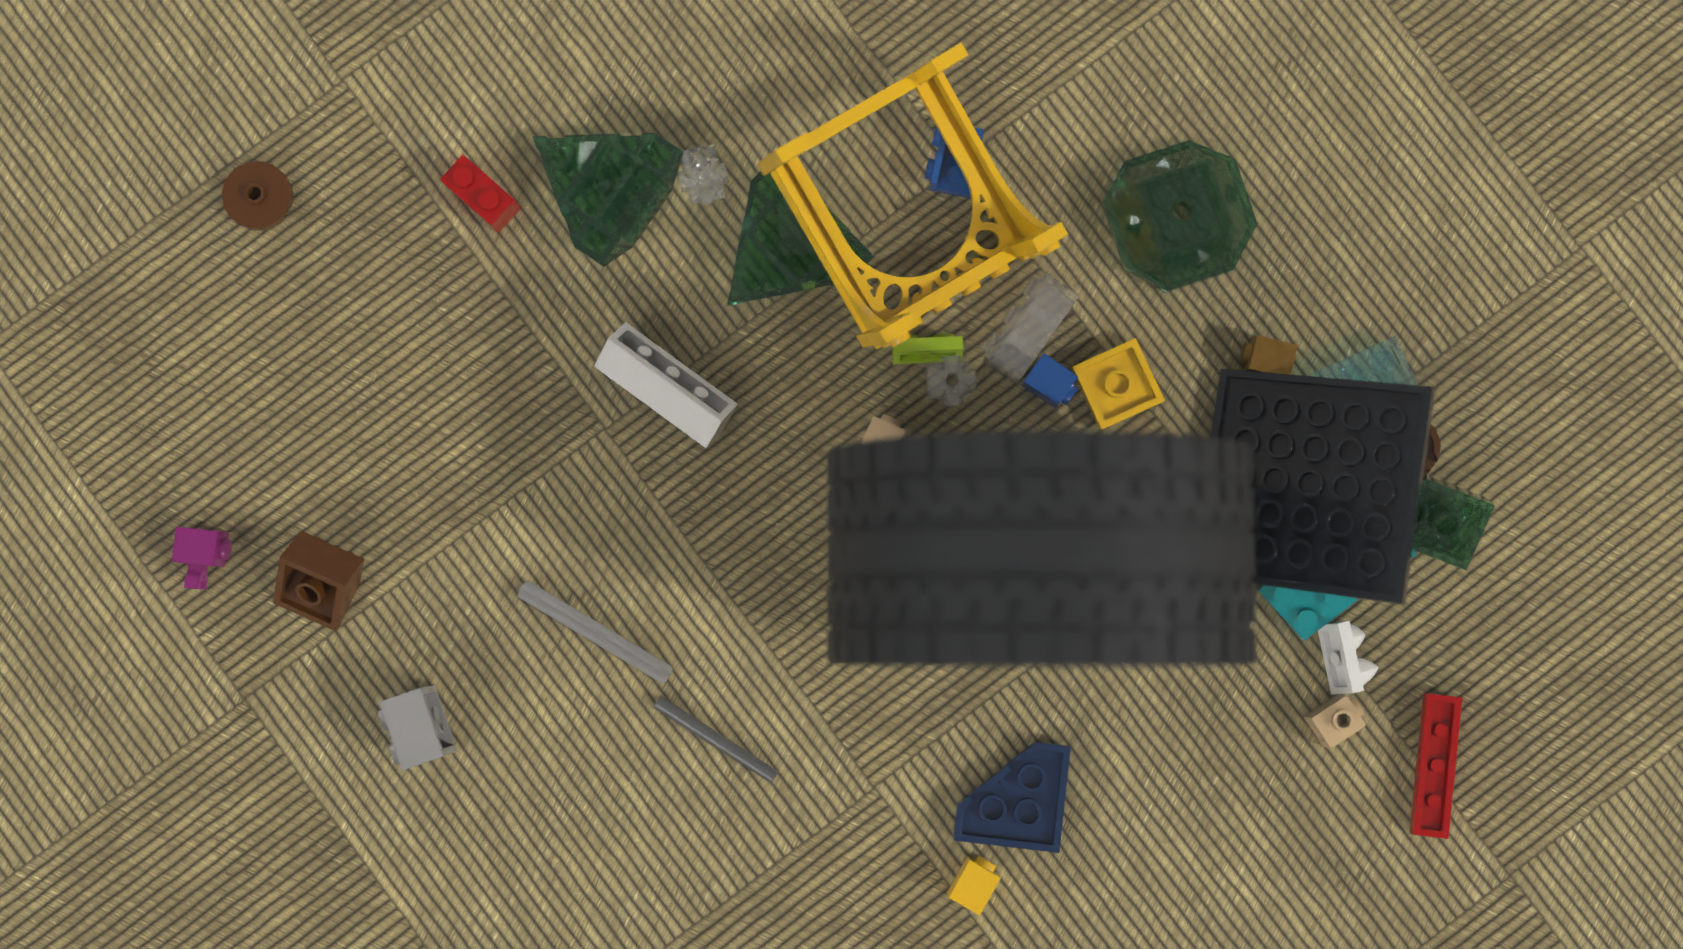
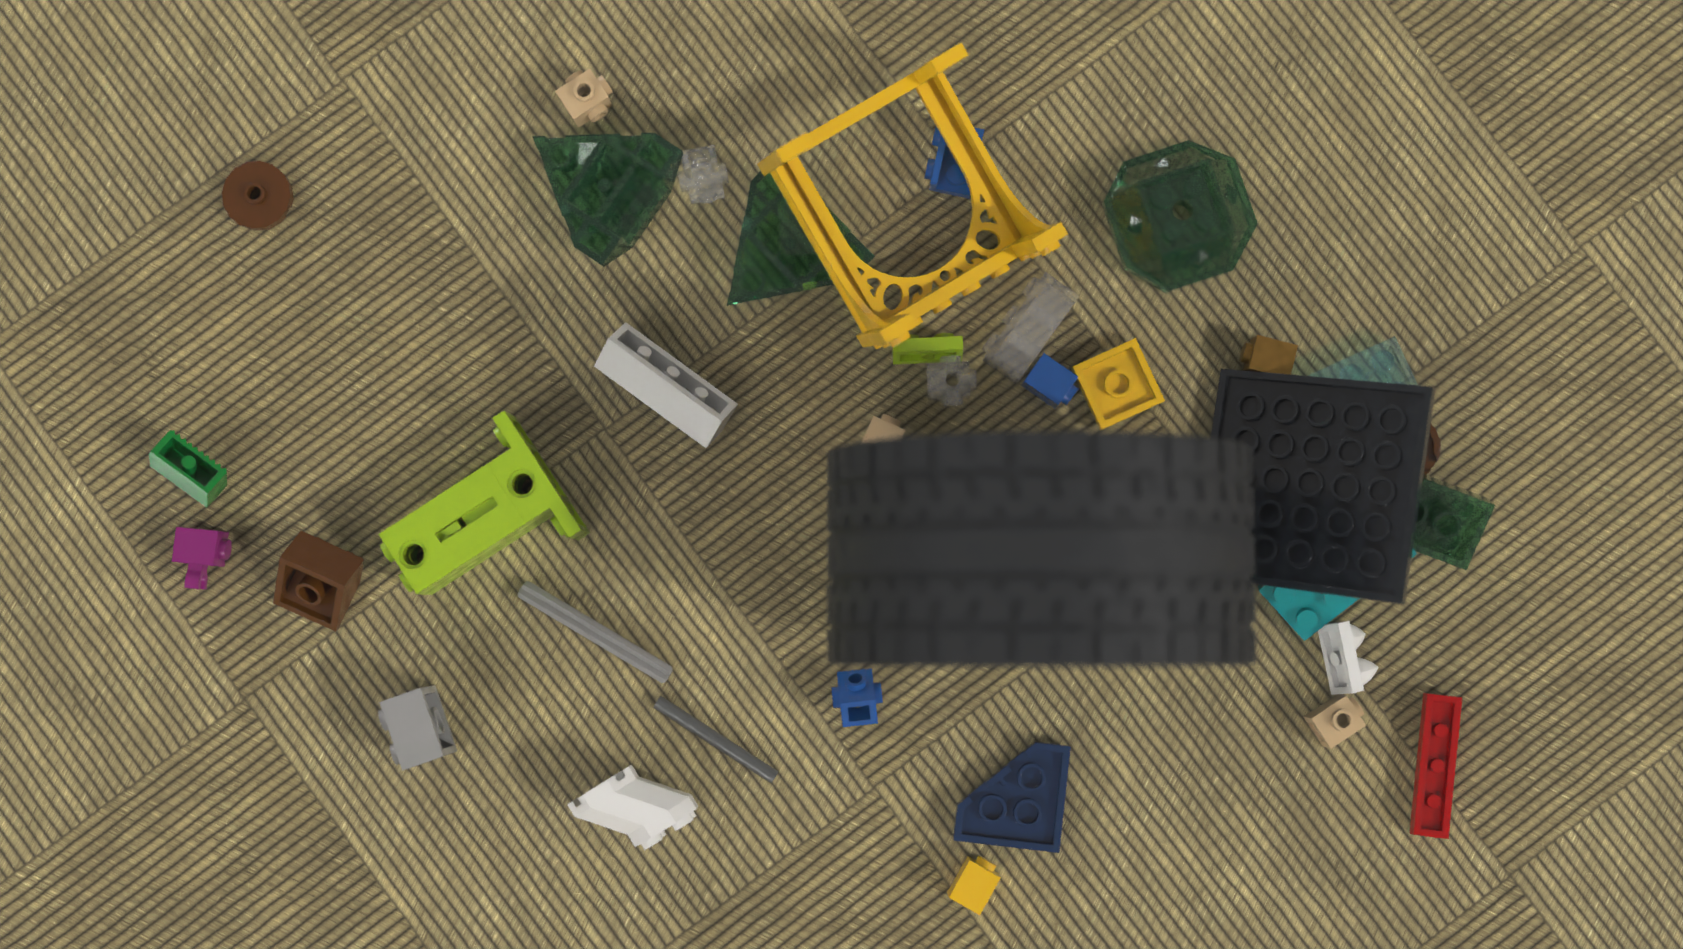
(188, 468): none -> green brick
(480, 193): red brick -> none
(480, 515): none -> lime brick
(585, 97): none -> tan brick
(635, 807): none -> white brick
(857, 690): none -> blue brick

